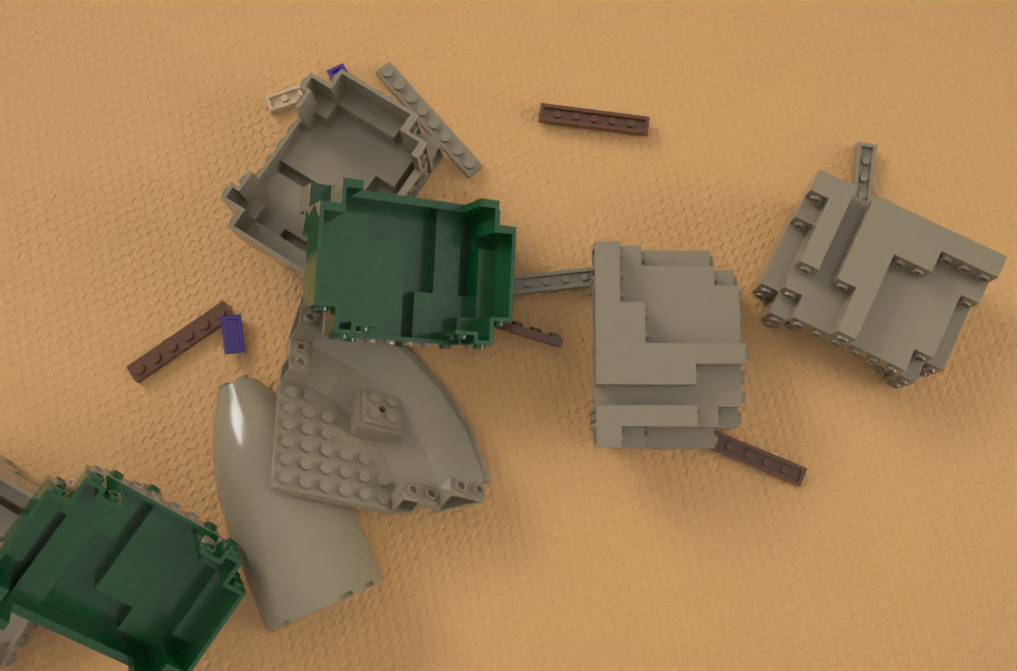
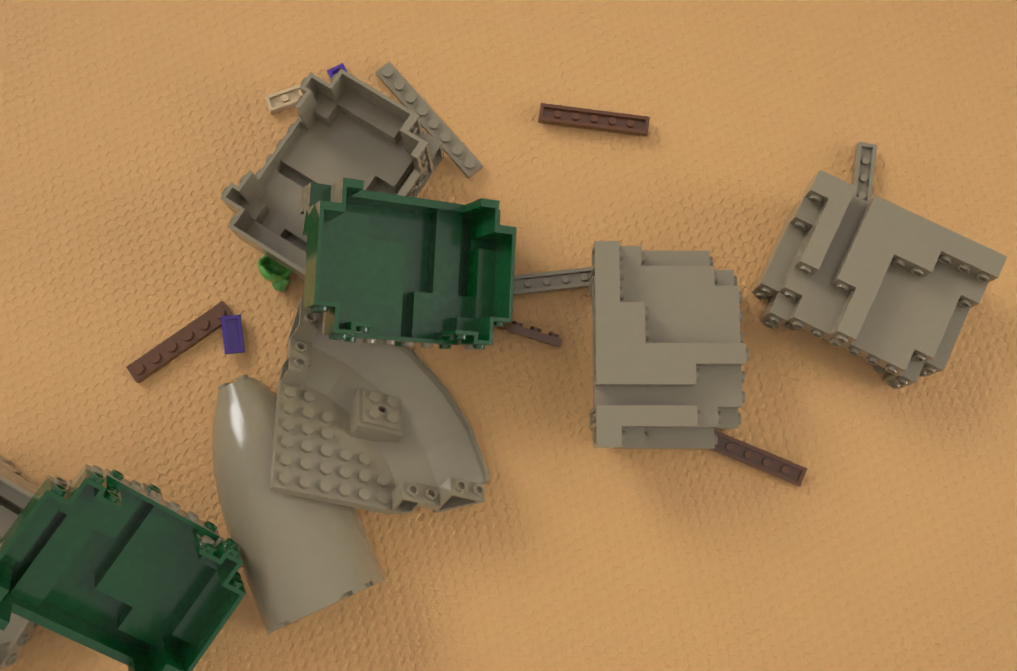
(274, 273): none -> bright green hair

